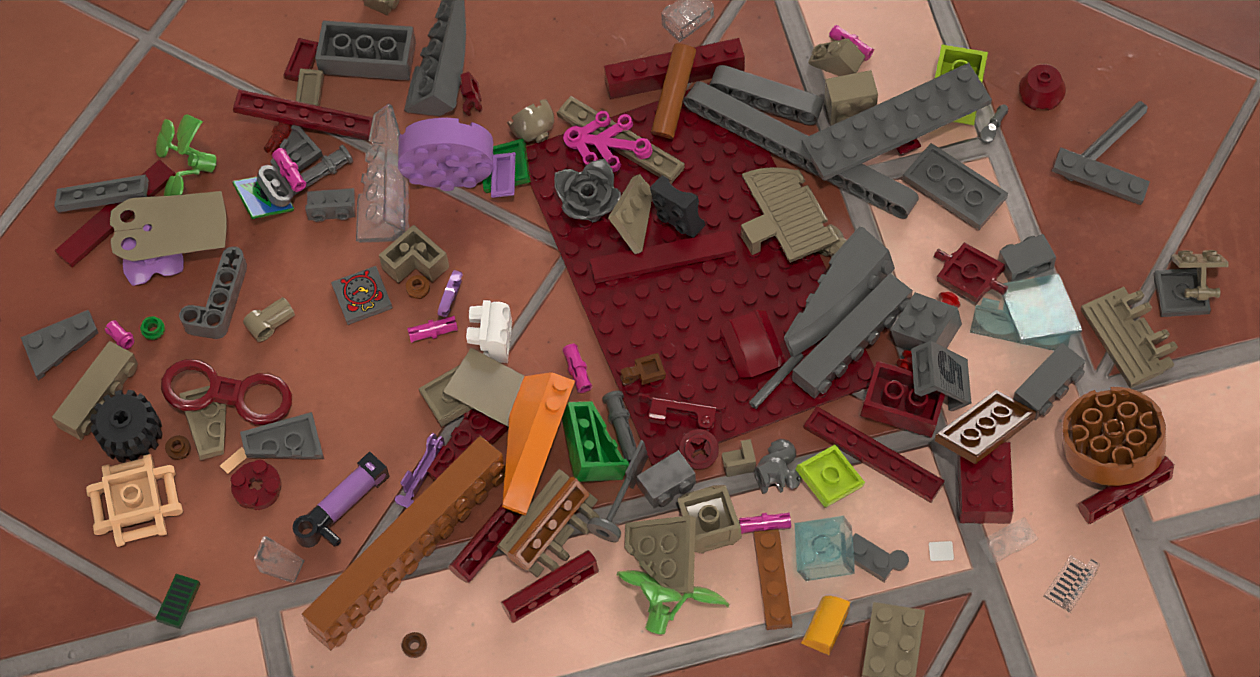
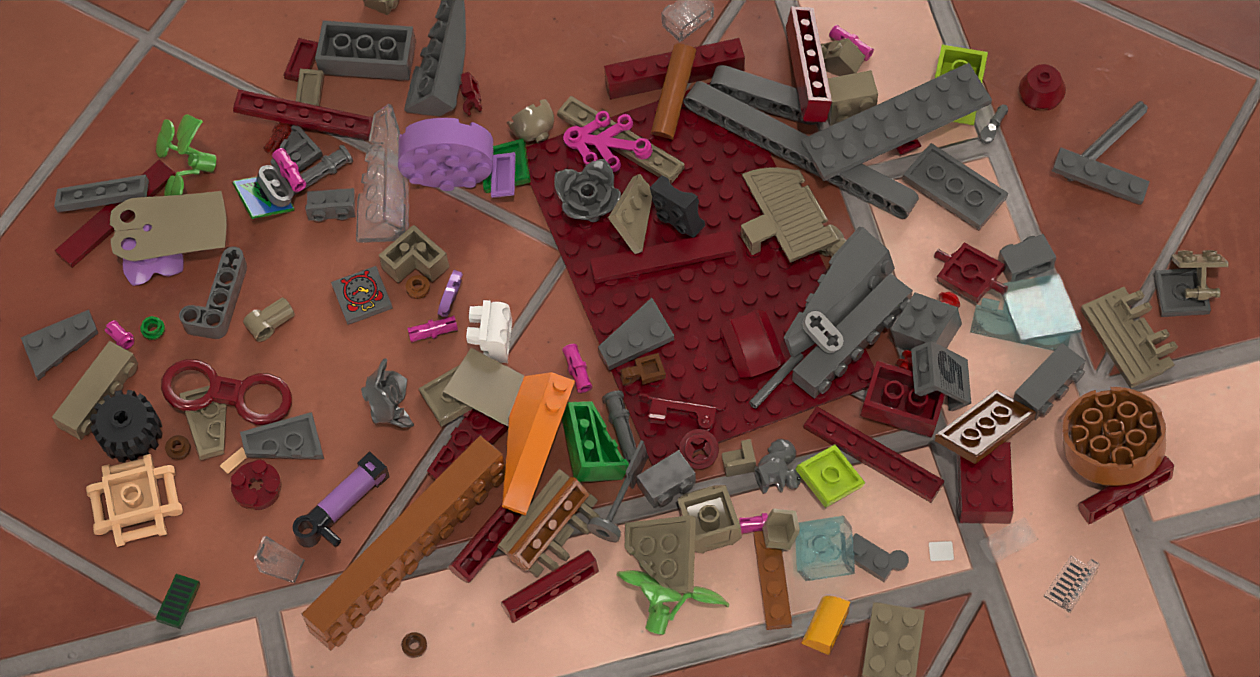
(384, 393): none -> dark grey brick
(412, 482): medium lavender piece -> none
(636, 336): none -> dark grey wing
(781, 529): none -> dark tan panel
(808, 64): none -> dark red brick
(818, 335): none -> light grey beam

